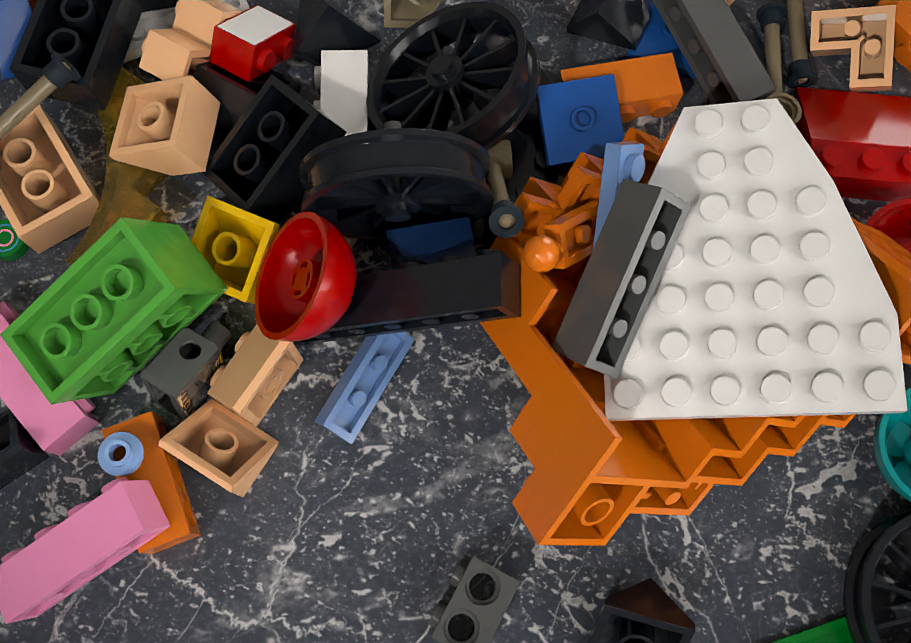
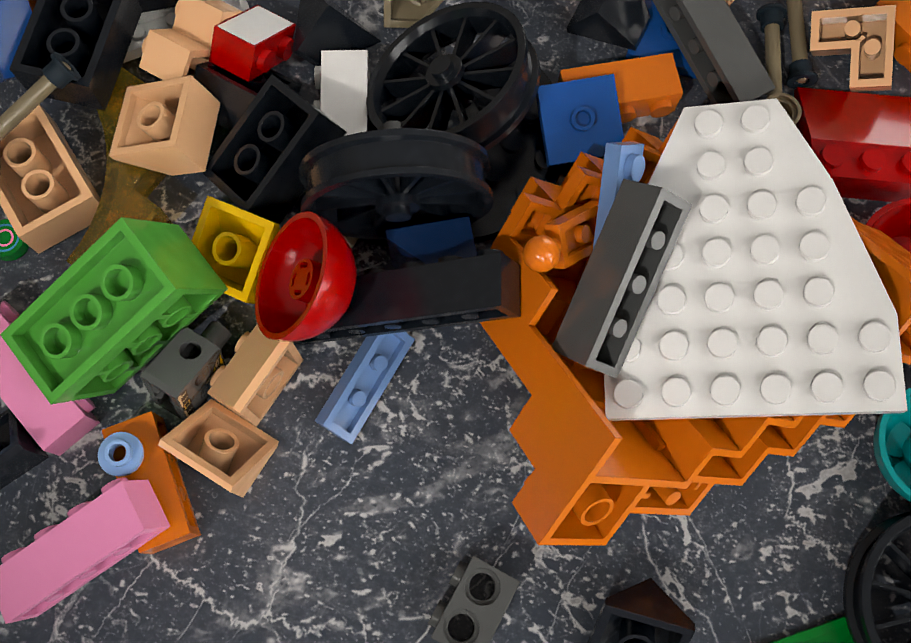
(505, 217): dark tan piece -> none

